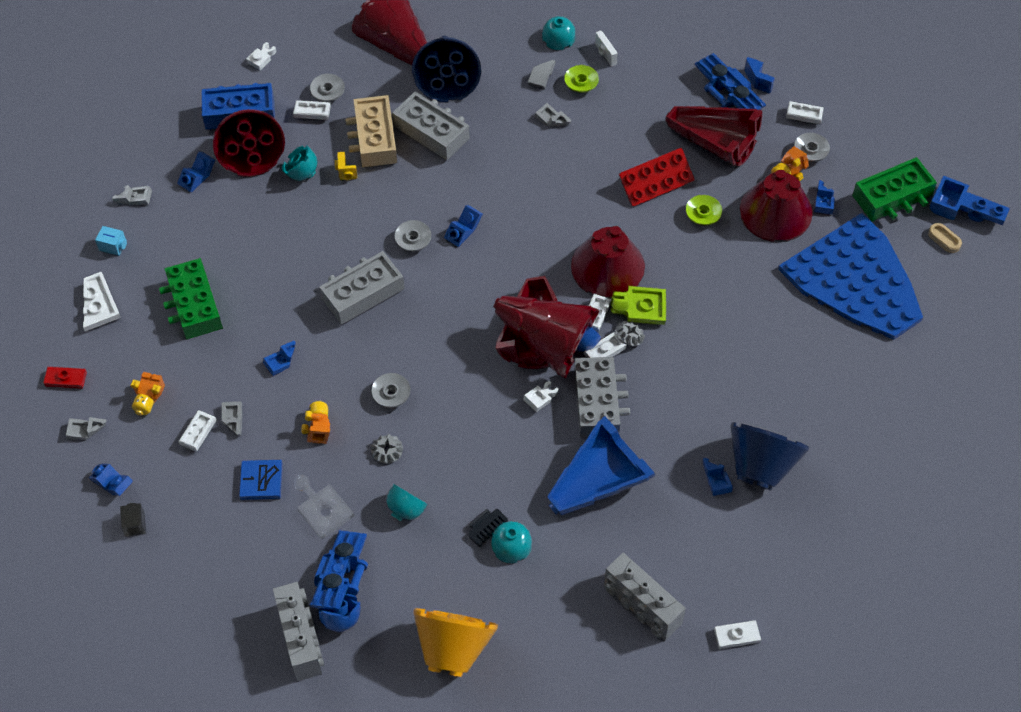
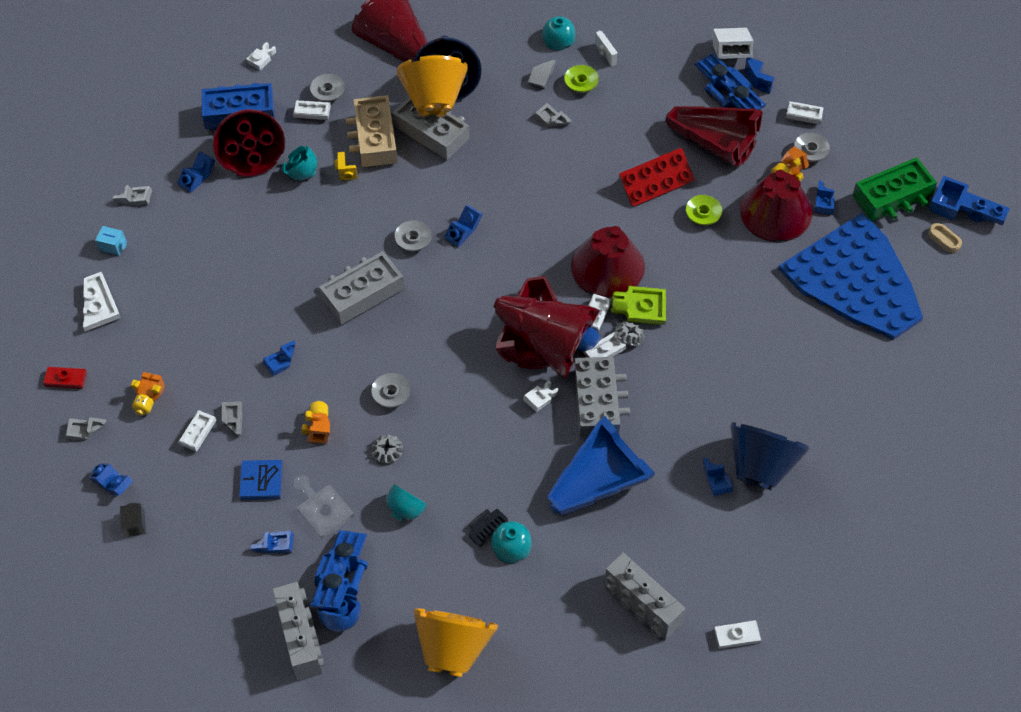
(192, 299): green piece -> none
(275, 543): none -> blue slope
(432, 83): none -> light orange cone
(732, 43): none -> white brick

